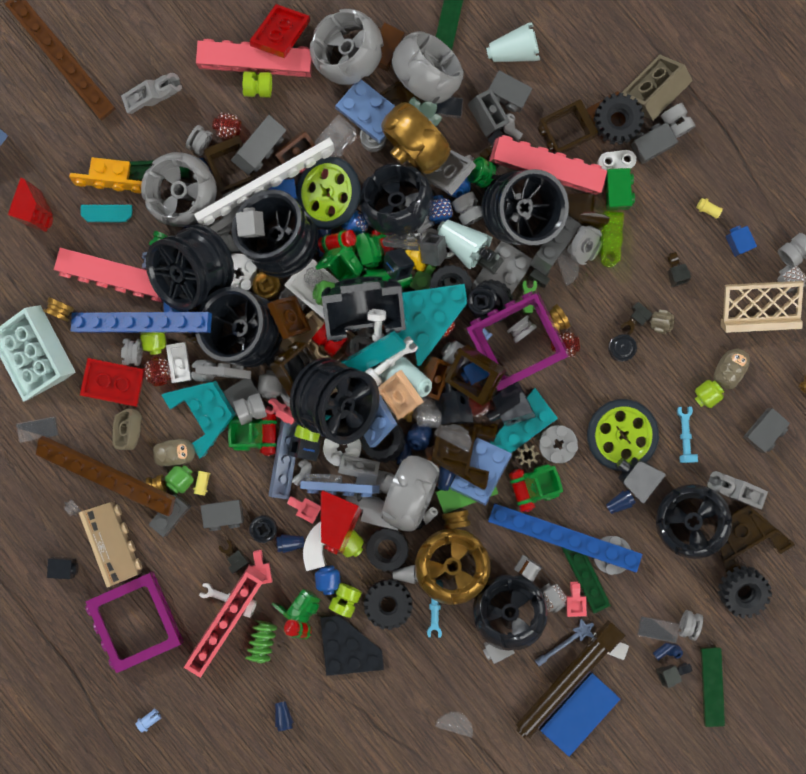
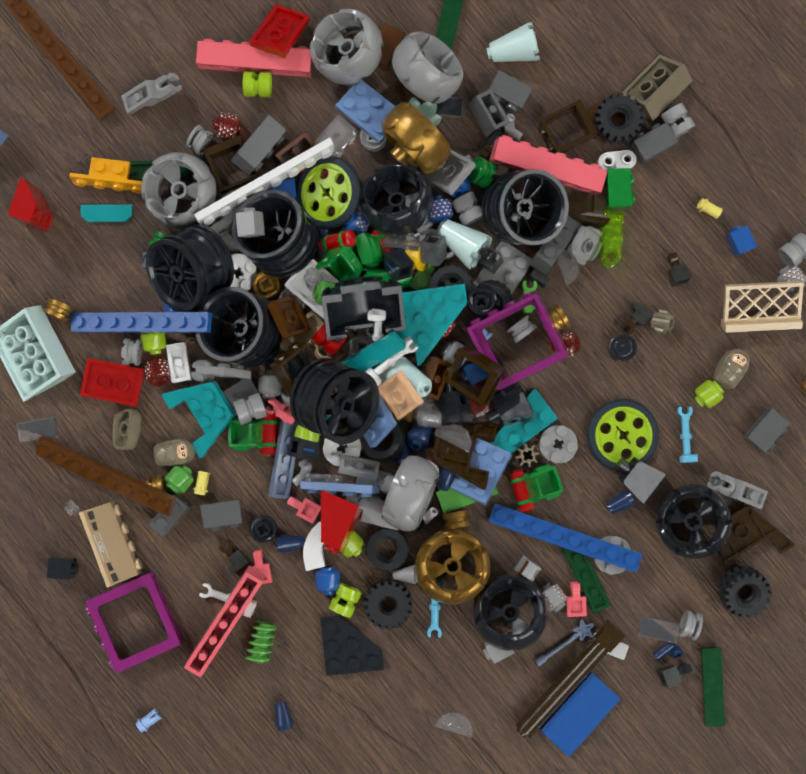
(104, 273): coral brick -> none
(299, 614): green piece -> none

